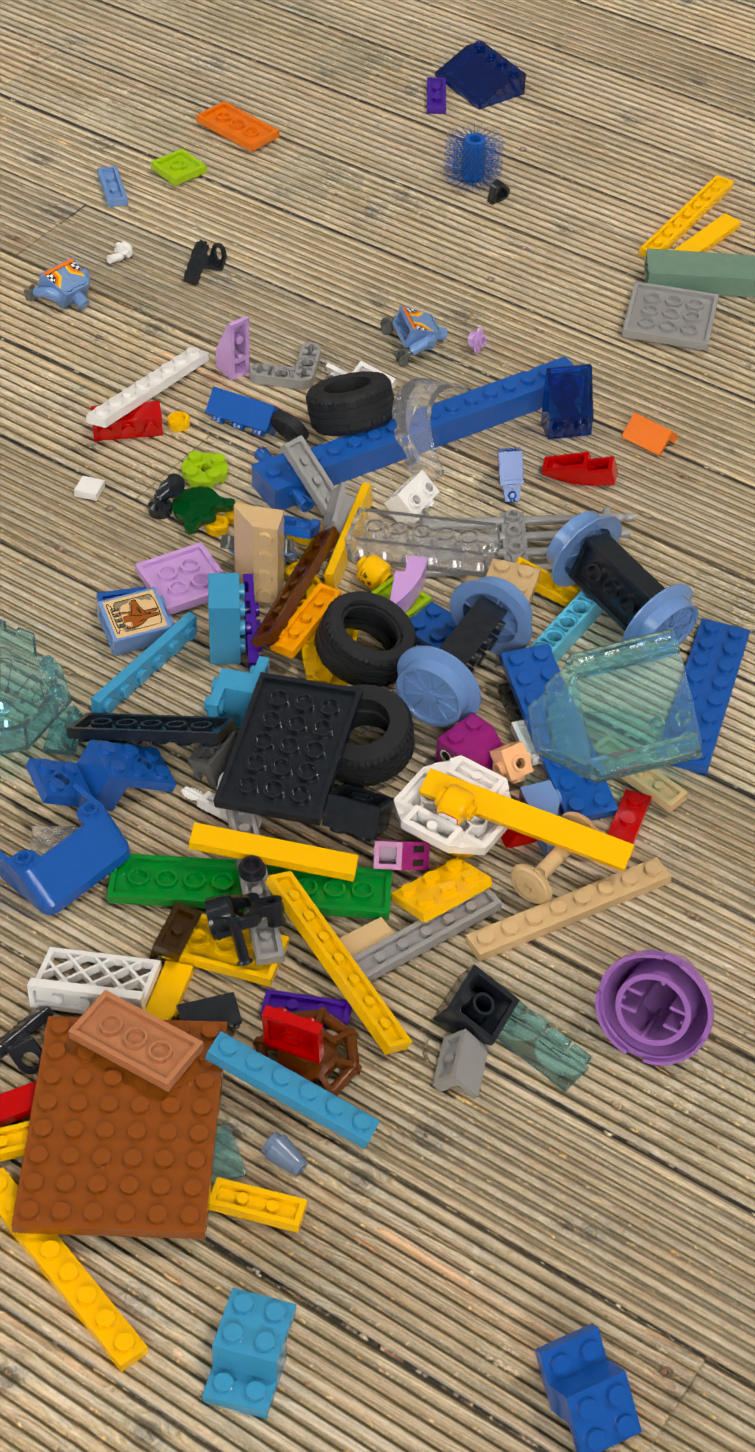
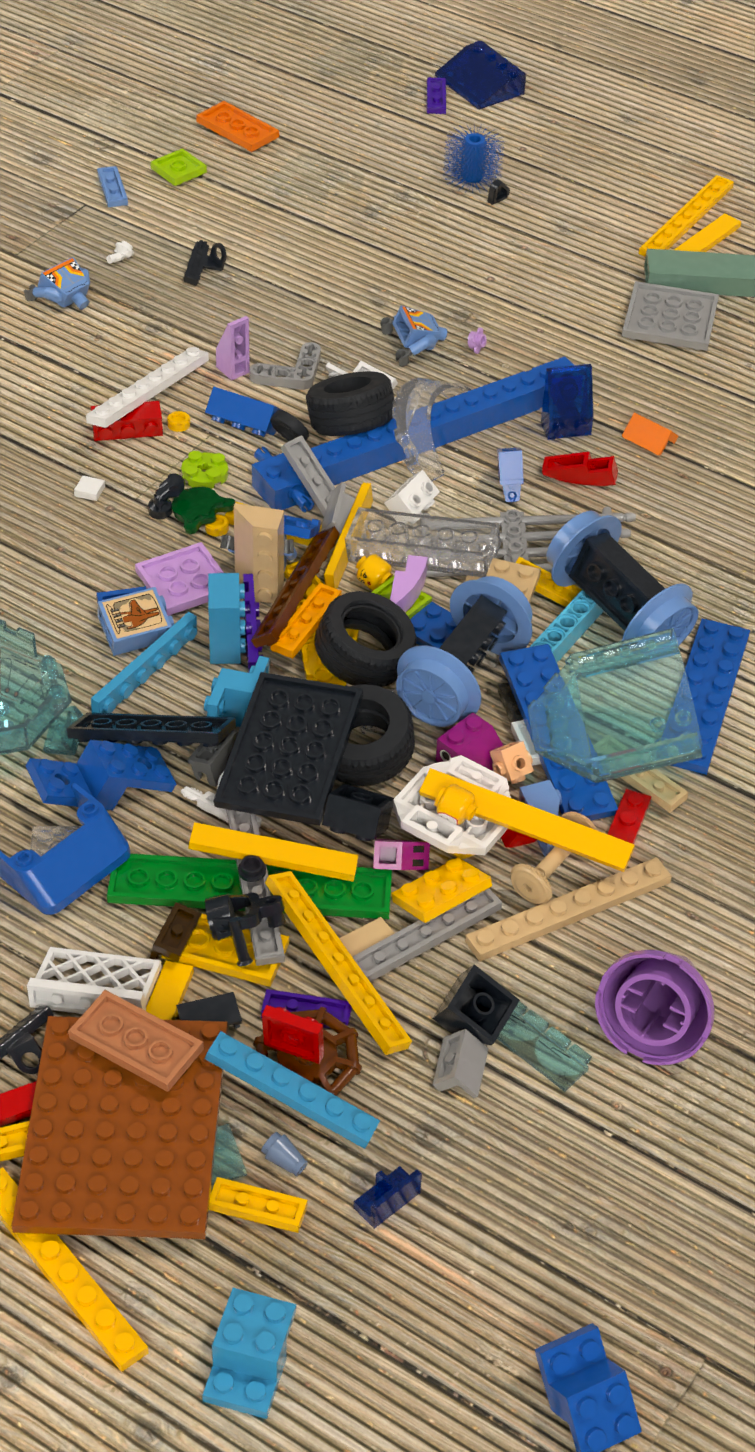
(388, 1195): none -> clear blue panel

